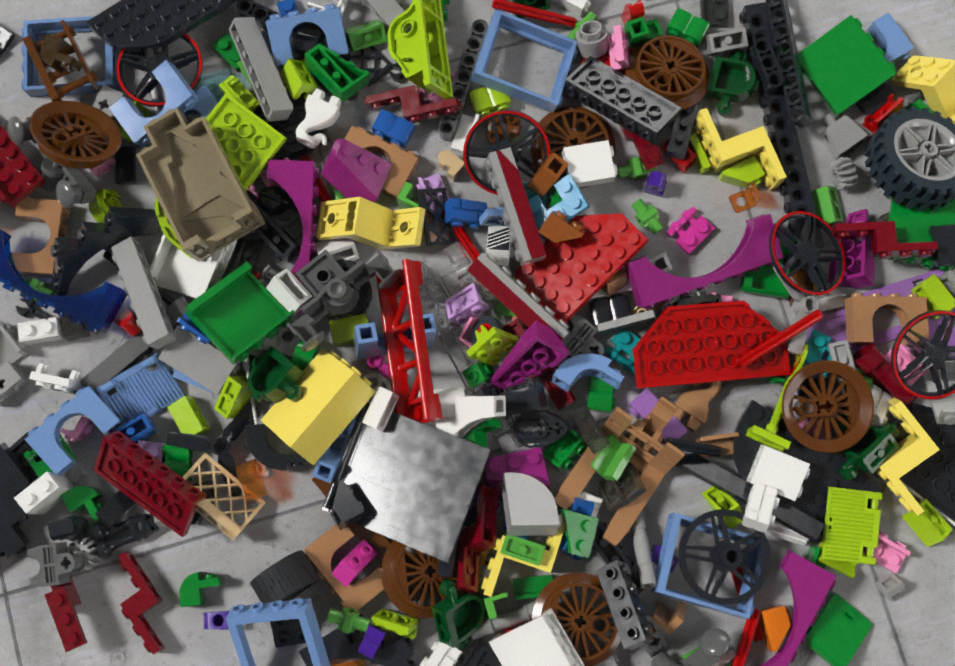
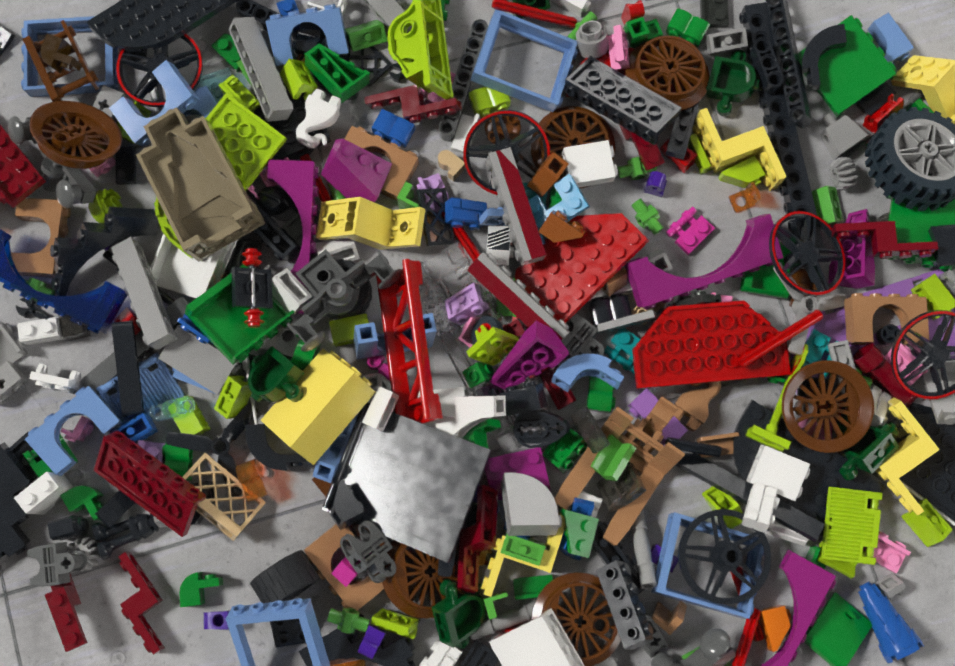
(127, 368): none -> black beam
(179, 402): none -> clear light blue piece
(252, 288): none -> black plate
(369, 543): none -> dark grey piece
(826, 40): none -> black arch
(891, 334): none -> black wheel
(891, 630): none -> blue cone

